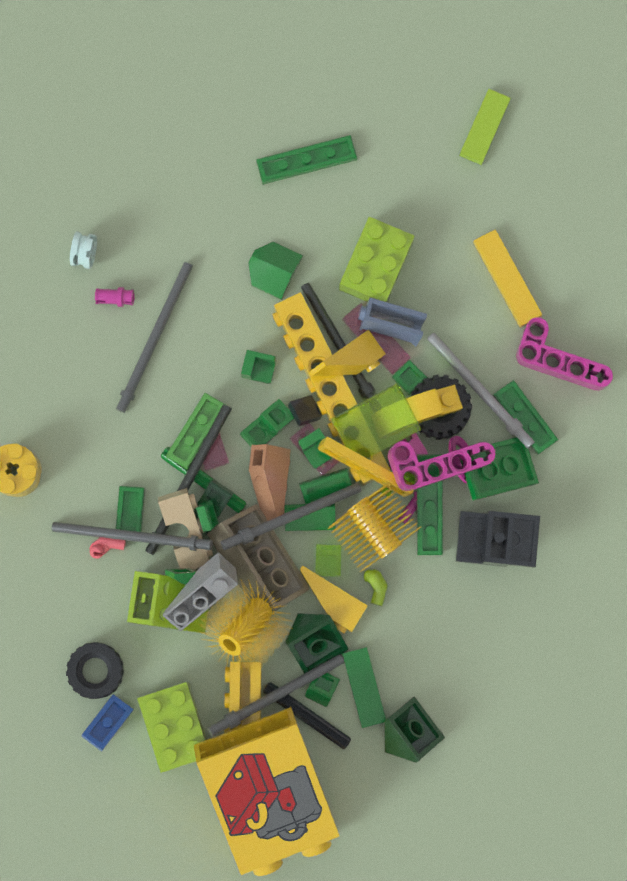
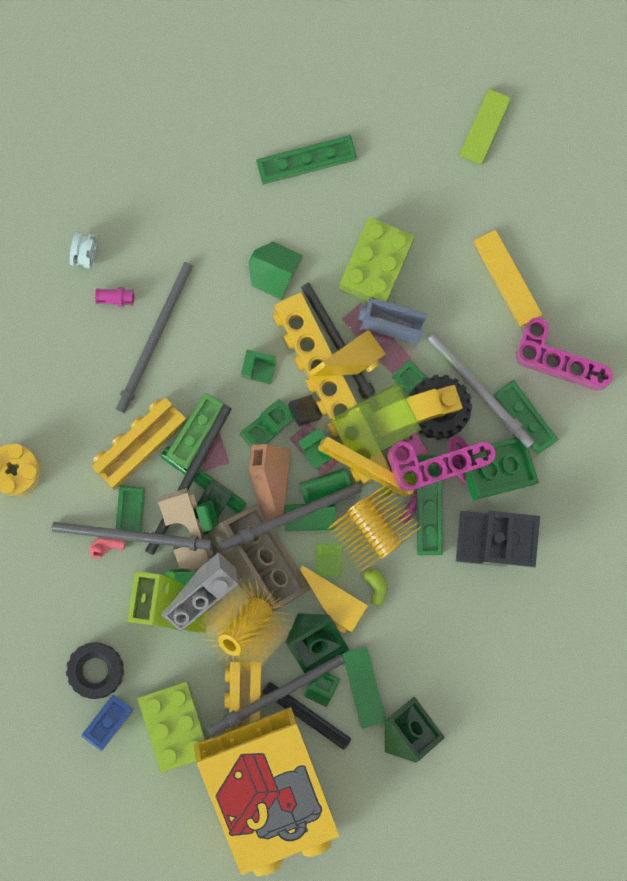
(139, 443): none -> yellow brick

